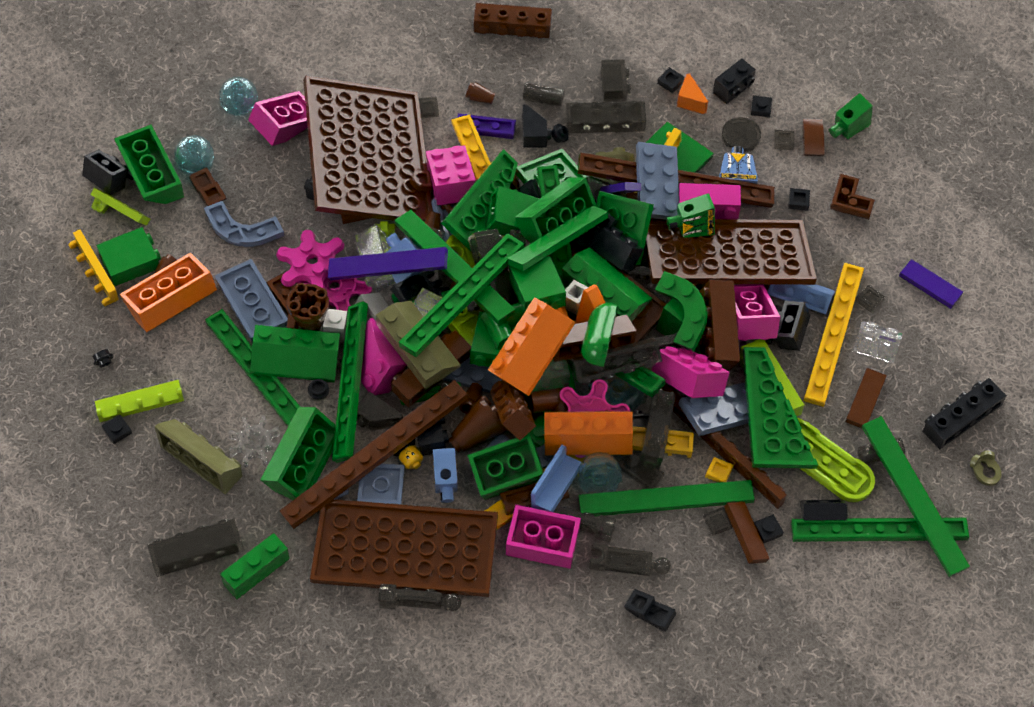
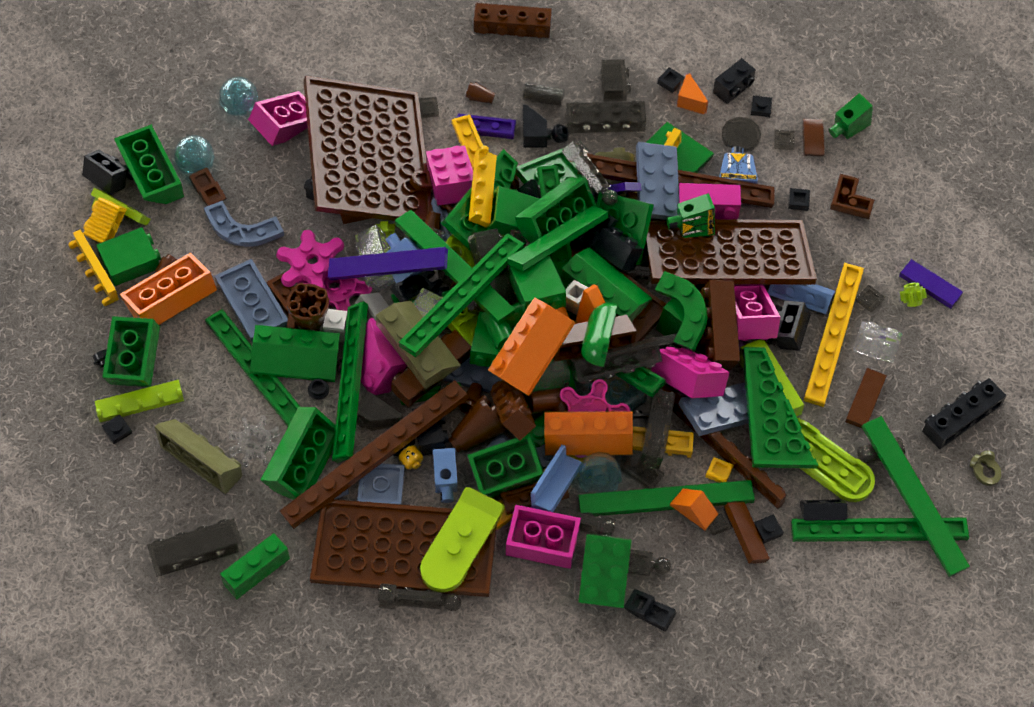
(104, 220): none -> yellow brick
(131, 351): none -> green brick
(460, 540): none -> lime piece
(482, 187): none -> yellow hinge
(577, 153): none -> clear smoke plate
(605, 570): none -> green brick
(695, 507): none -> orange slope
(913, 294): none -> lime gear

